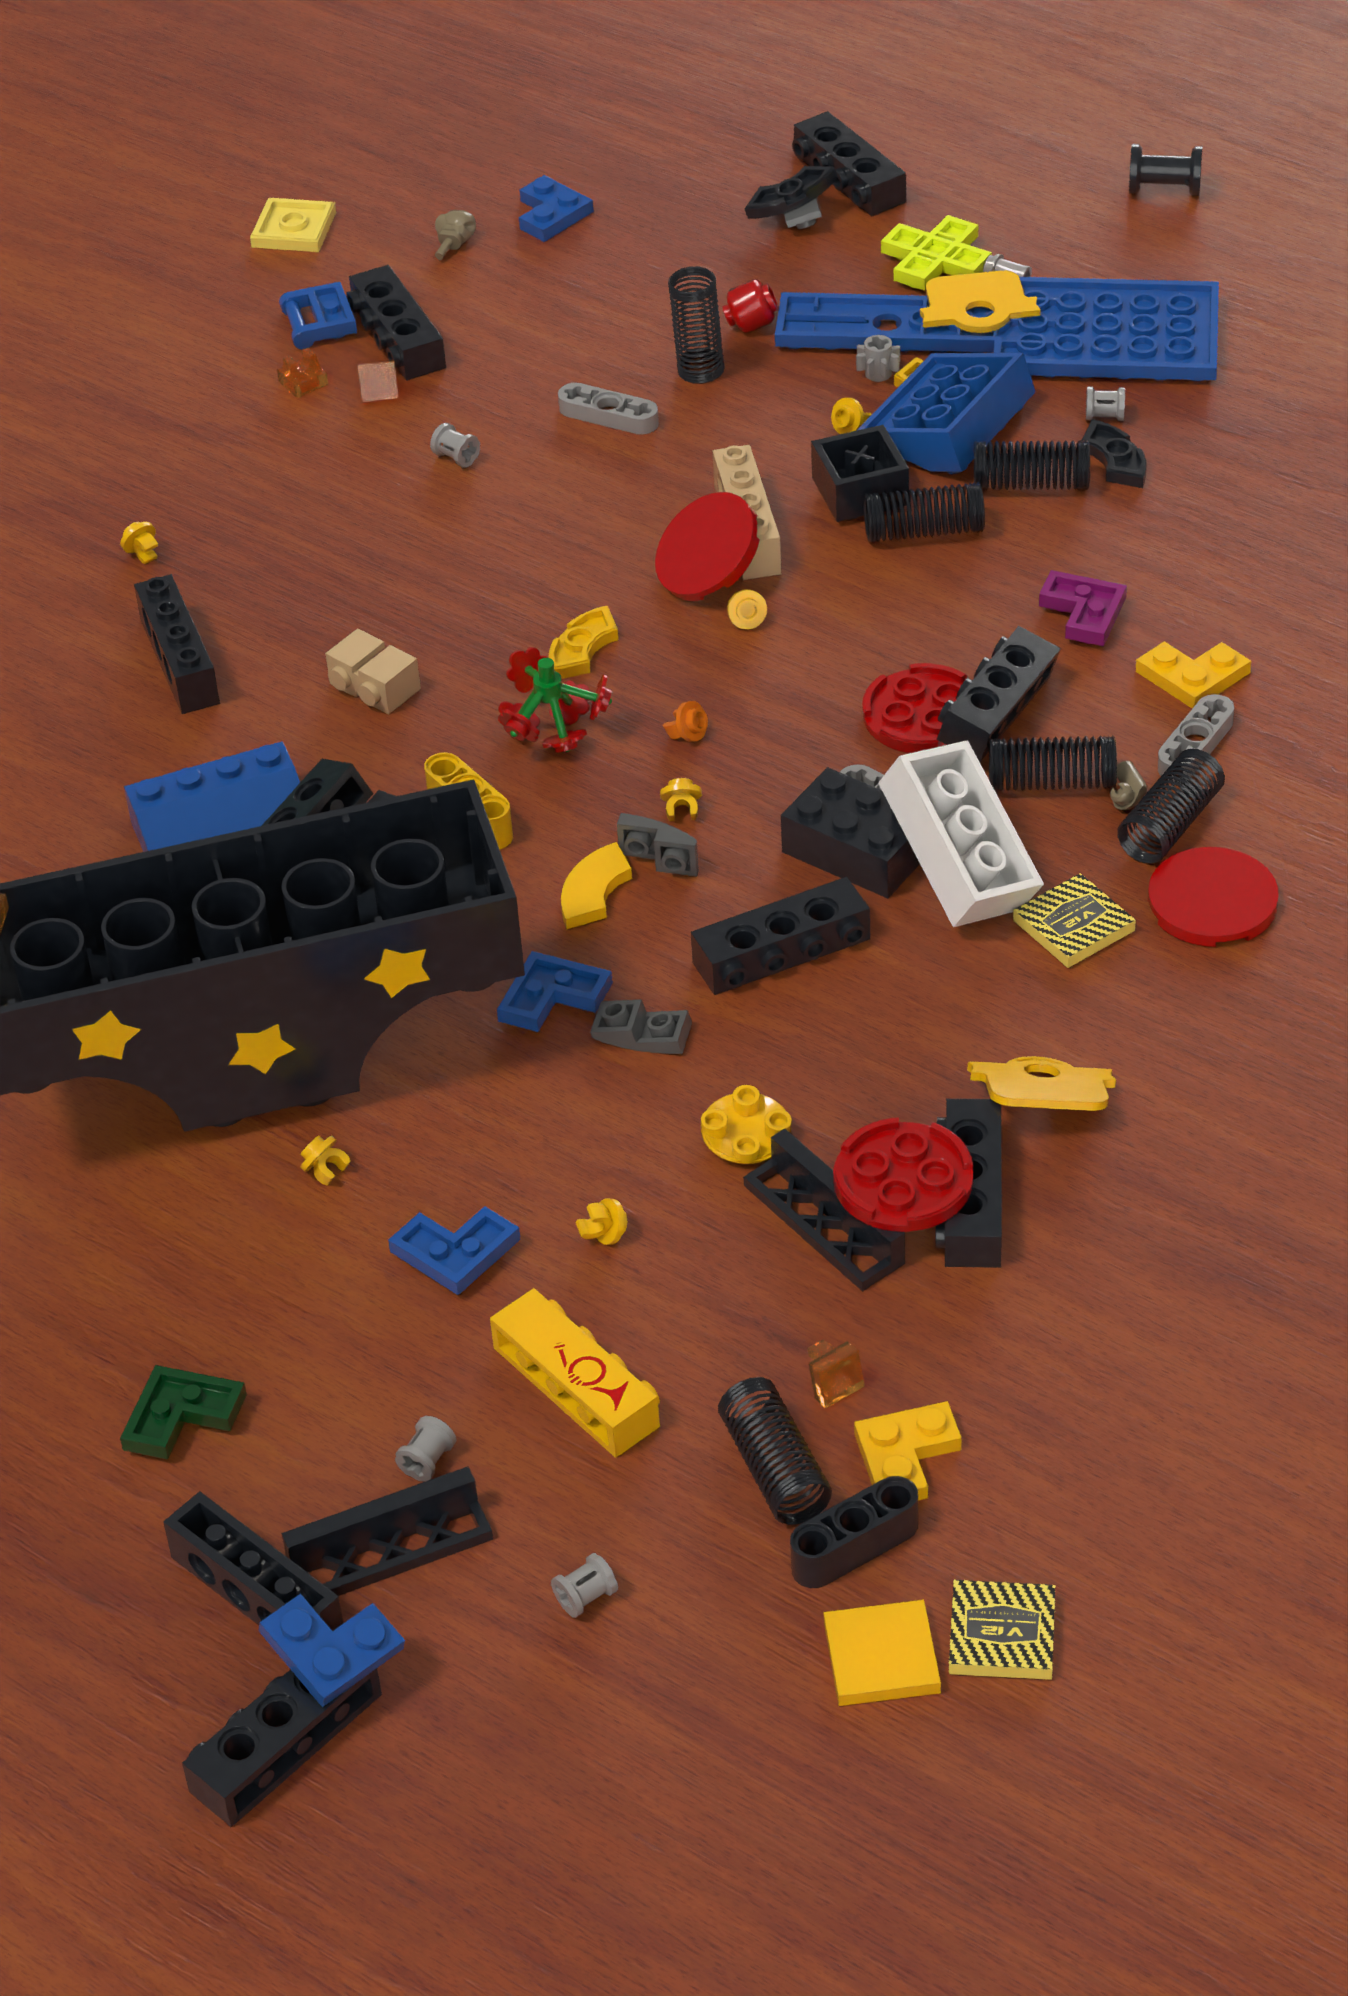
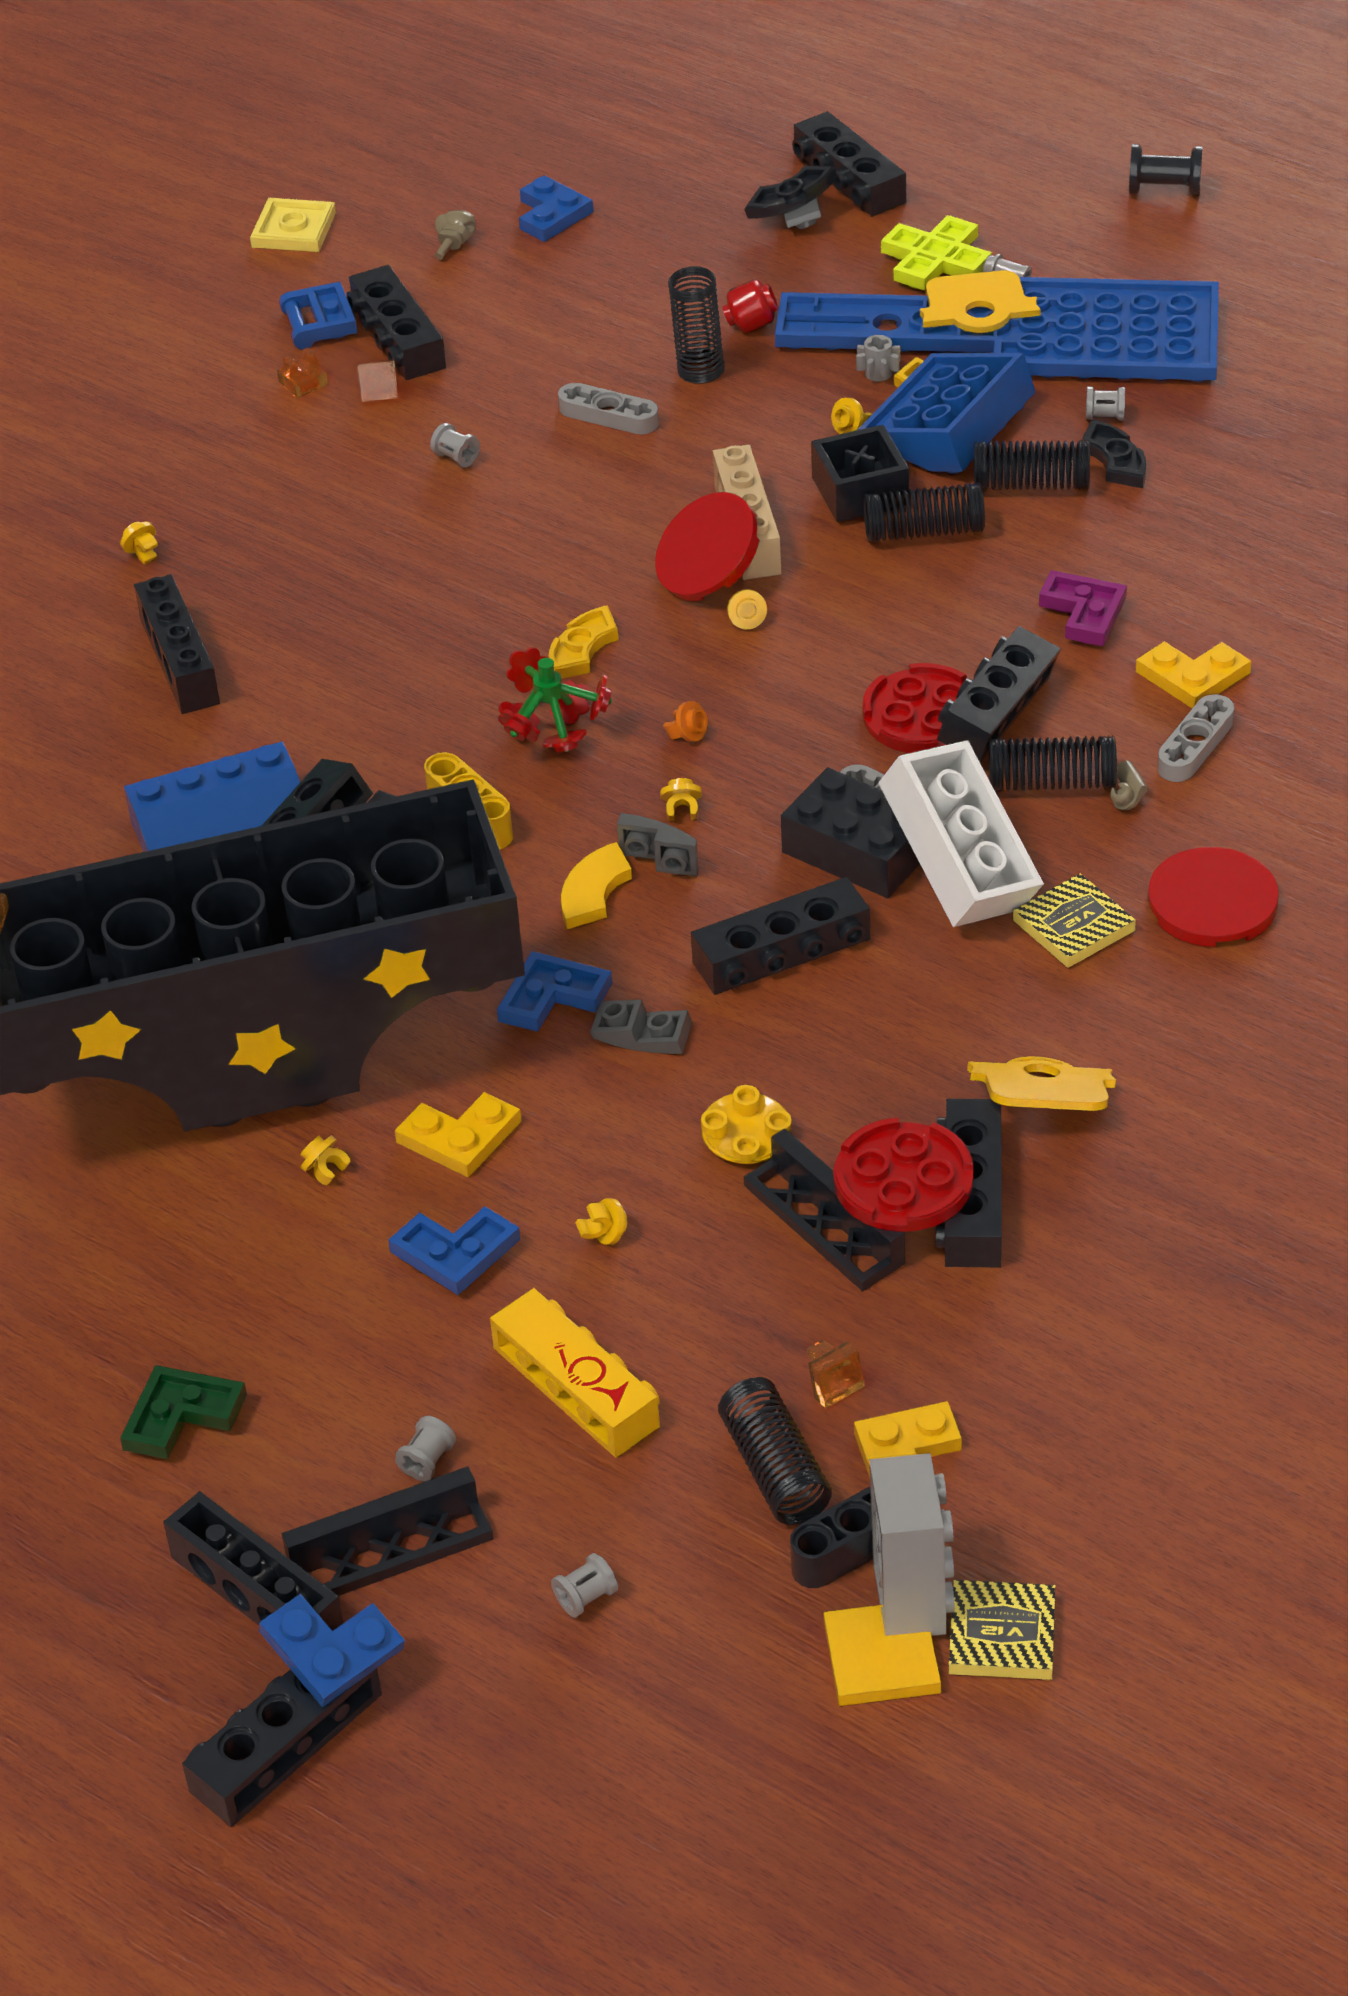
(378, 681): tan piece -> none
(461, 1142): none -> yellow plate
(910, 1544): none -> light grey brick
(1181, 780): black piece -> none

